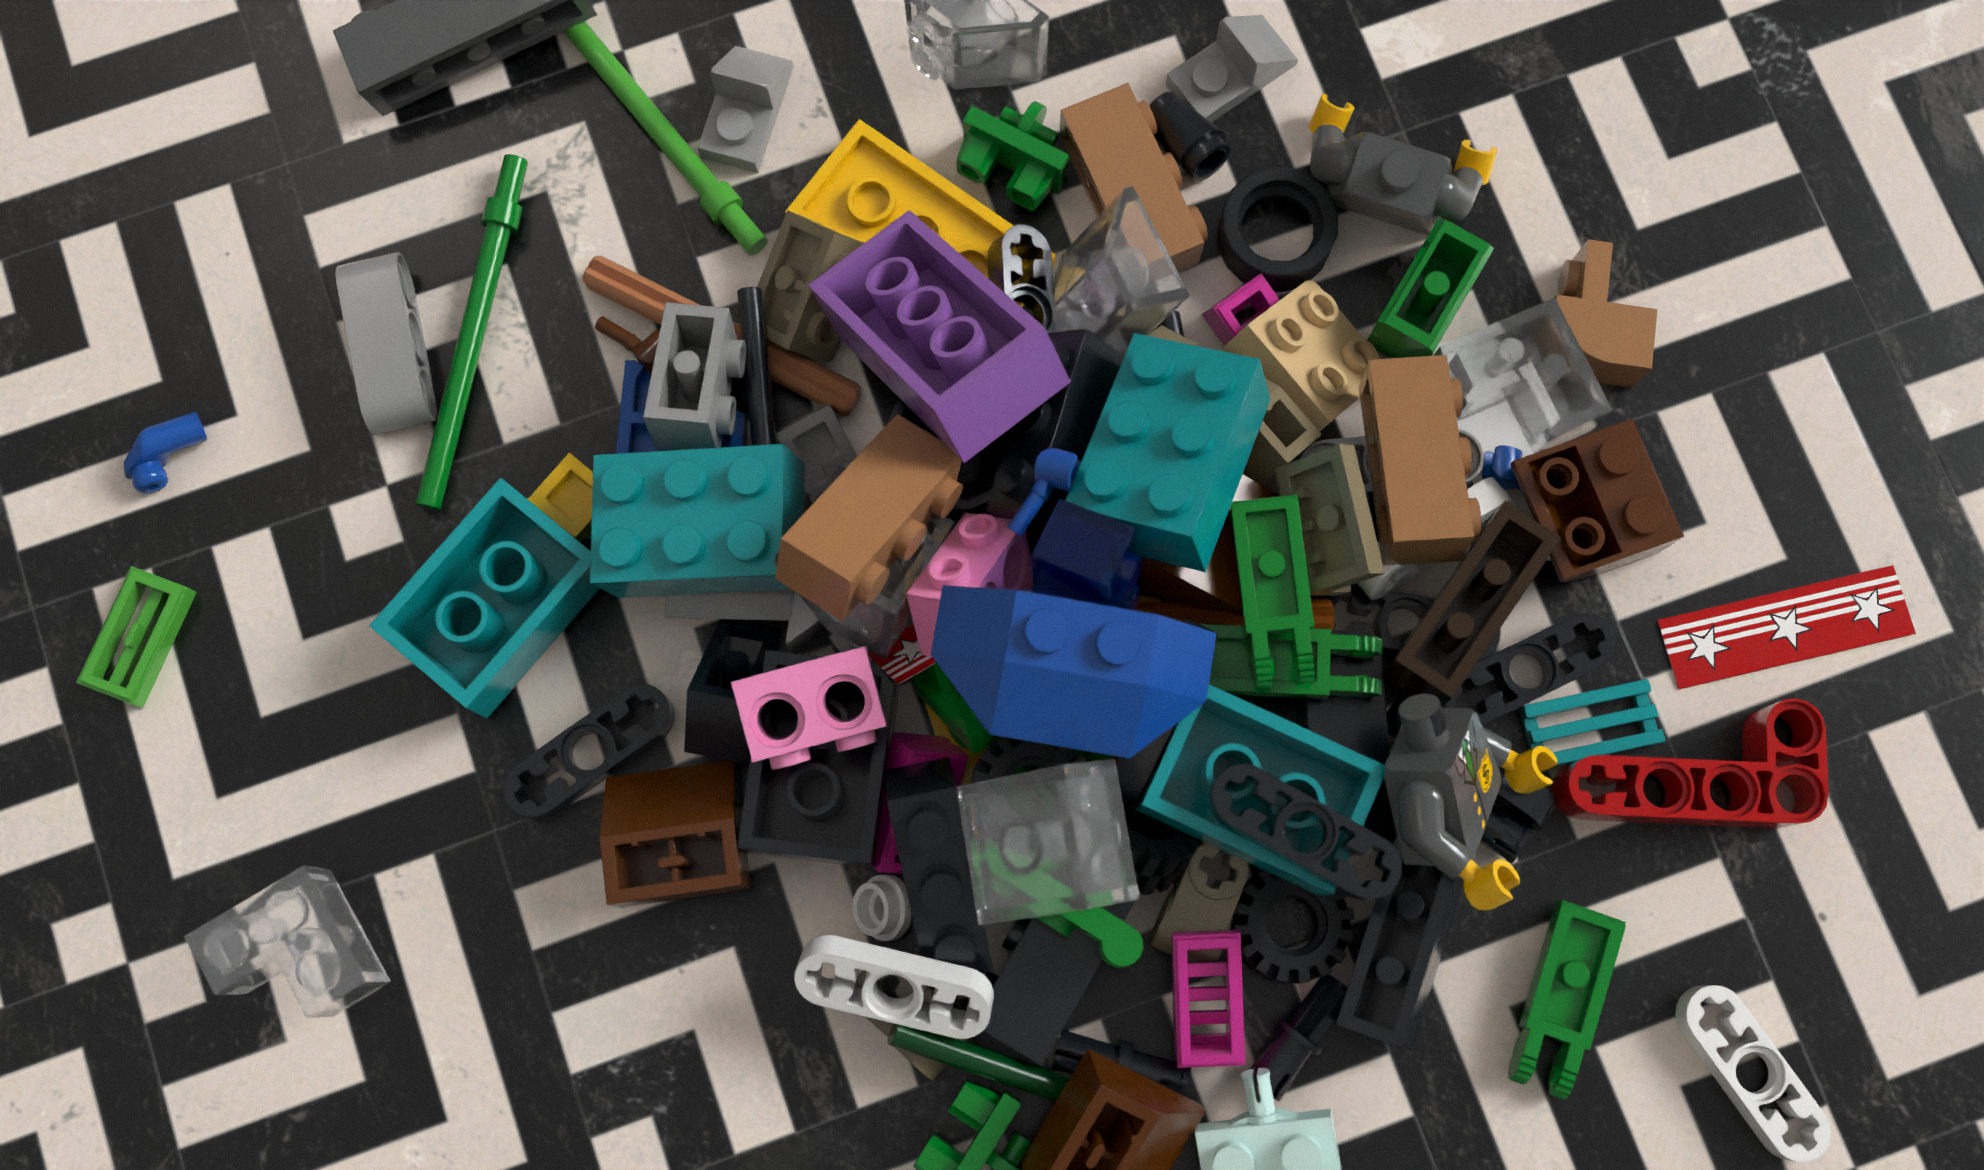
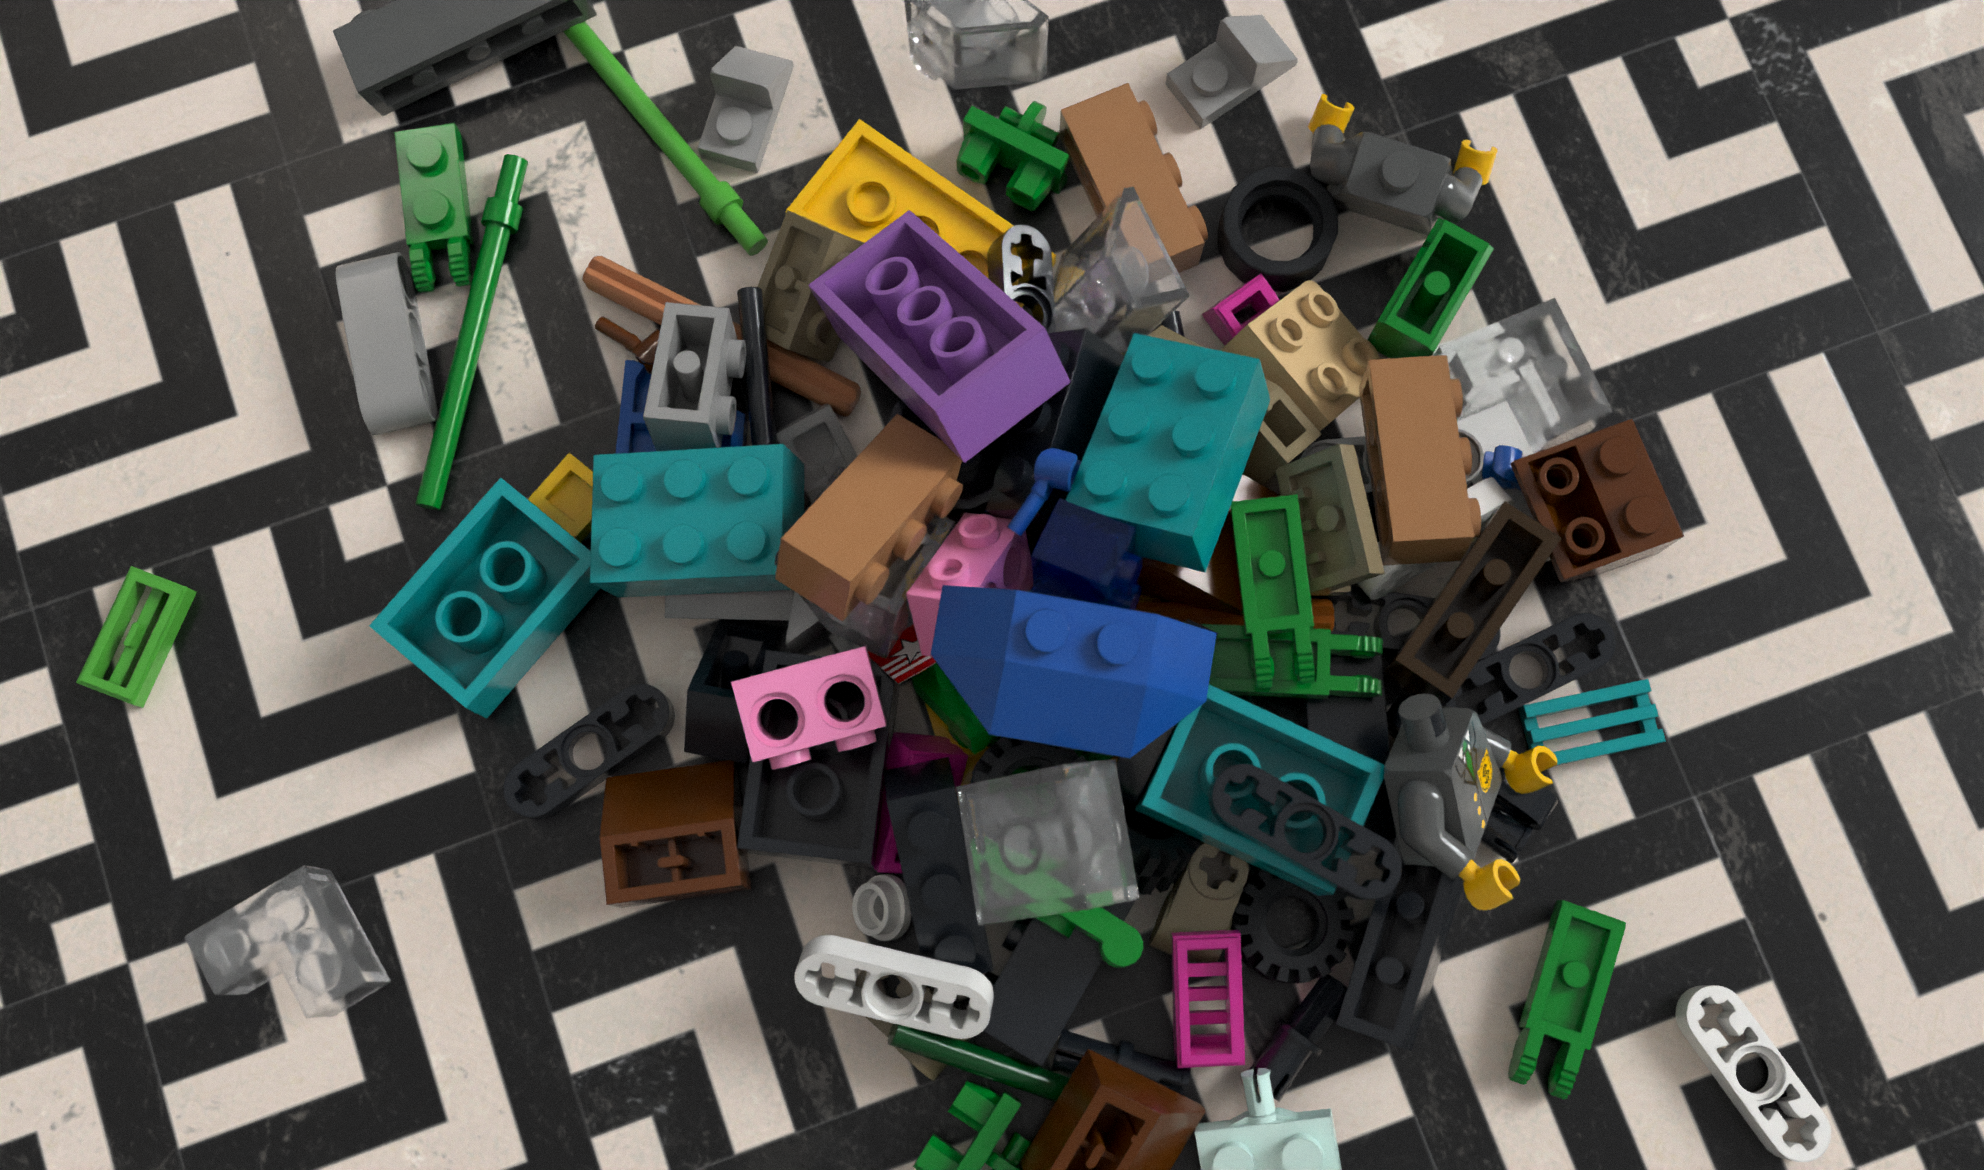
(153, 448): blue arm -> none
(435, 202): none -> green hinge
(1189, 137): black cone -> none
(1611, 335): medium nougat brick -> none
(1687, 781): red beam -> none
(1786, 627): red sticker -> none

